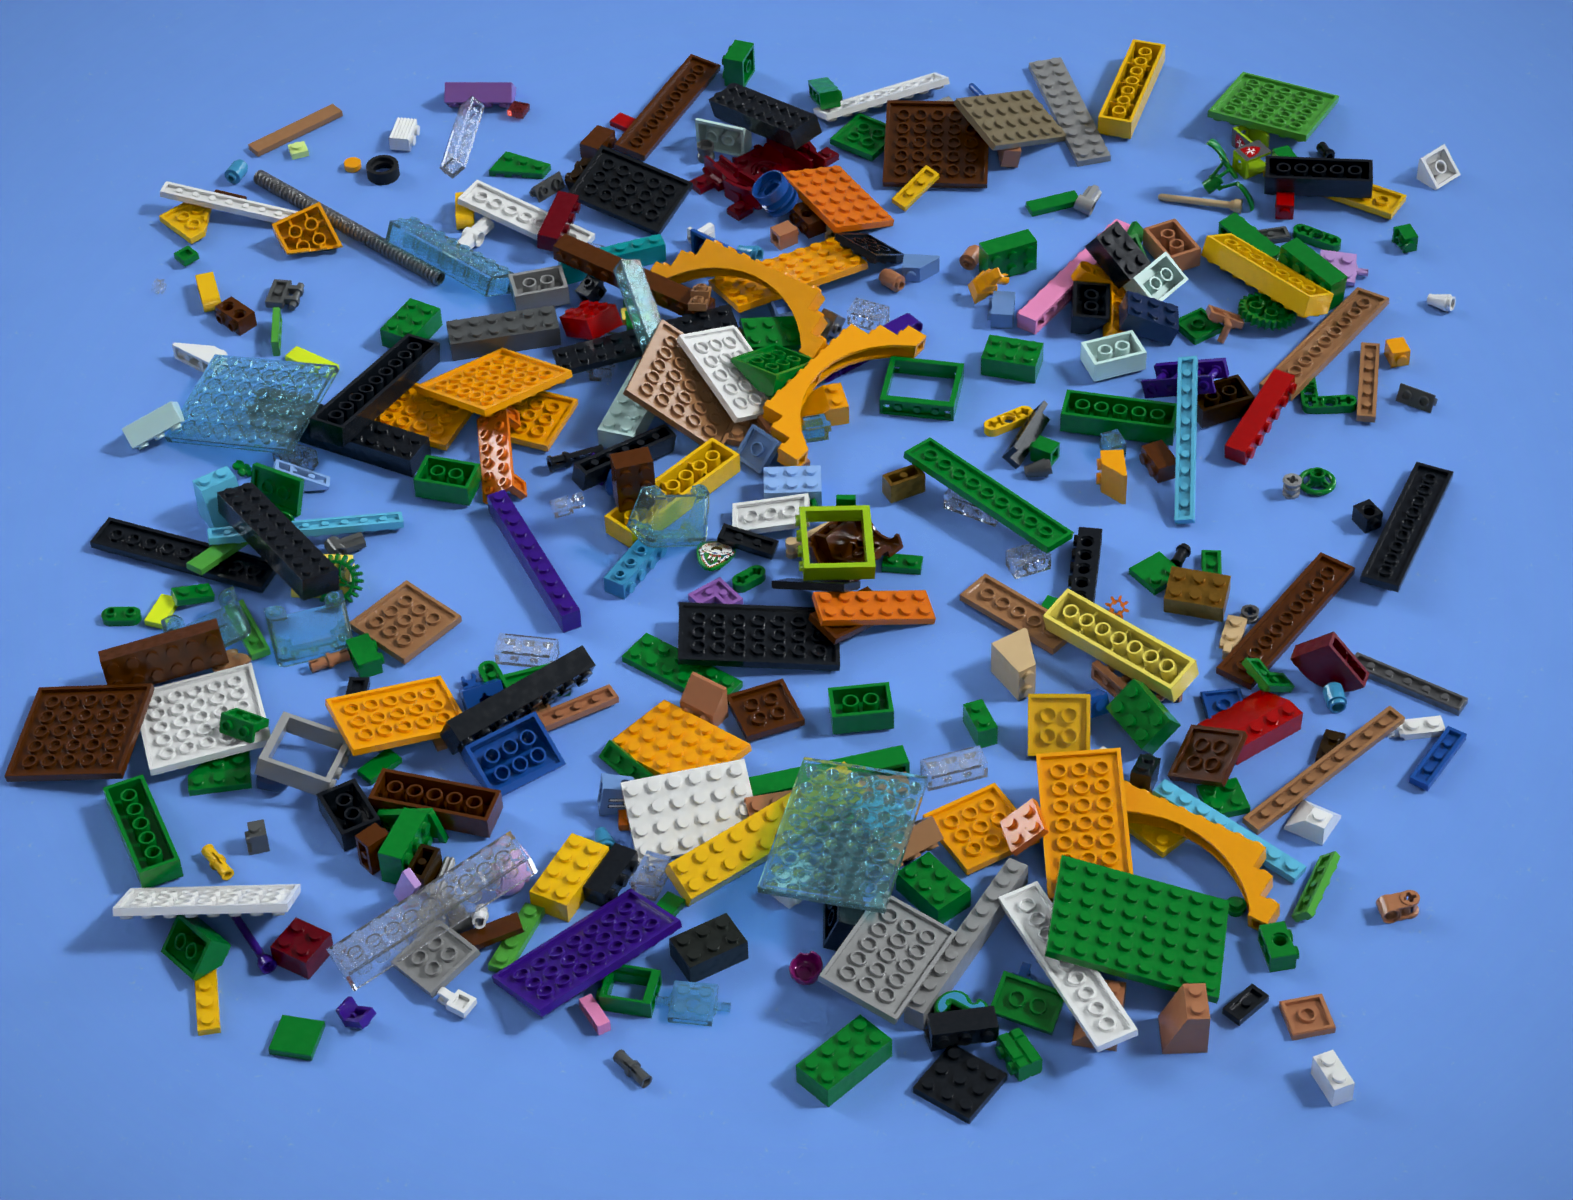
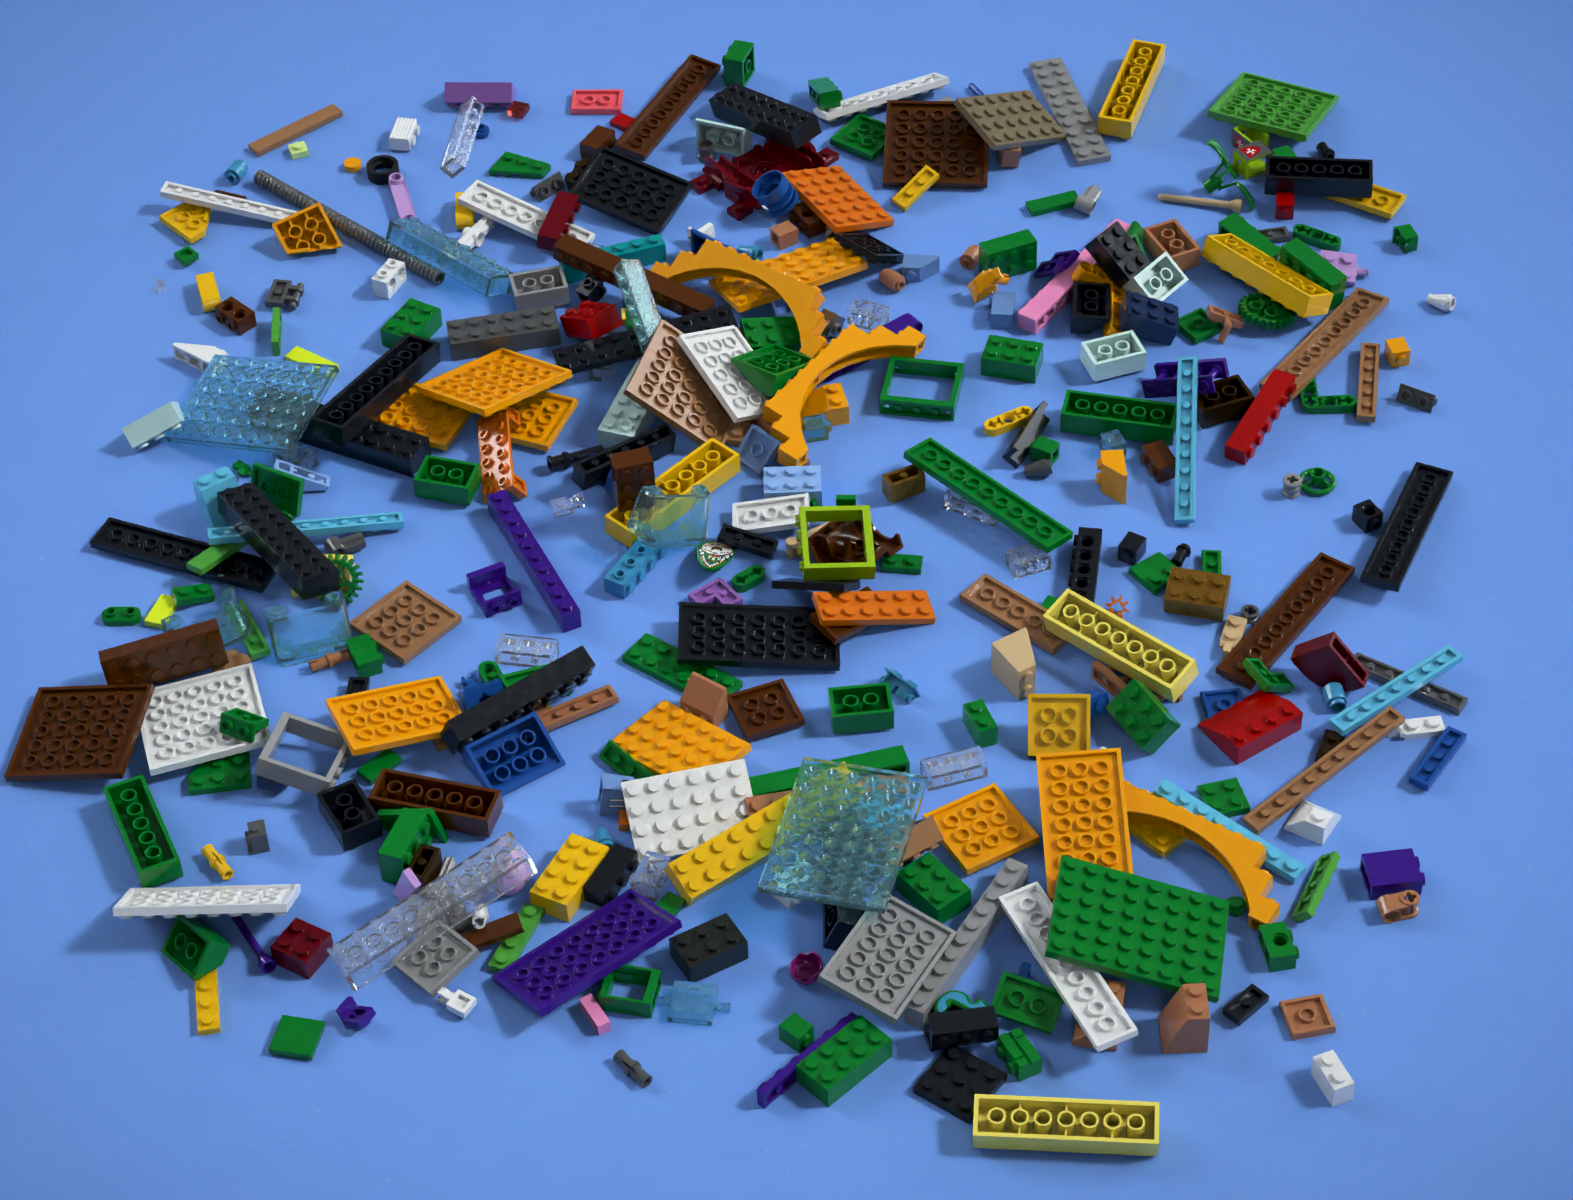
(368, 845): reddish brown brick -> none
(389, 278): none -> white brick
(401, 196): none -> lavender piece
(482, 132): none -> blue plate
(489, 580): none -> dark purple window
(597, 102): none -> coral tile
(699, 297): medium nougat slope -> none
(786, 1077): none -> dark purple plate
(796, 1032): none -> green brick
(905, 689): none -> dark azure hinge
(1024, 827): plate -> none
(1057, 264): none -> dark purple slope
(1066, 1125): none -> light yellow brick
(1132, 548): none -> black brick
(1145, 772): black brick -> none
(1207, 755): reddish brown plate -> none
(1391, 872): none -> dark purple brick
(1395, 690): none -> medium azure plate
(1437, 168): white slope -> none

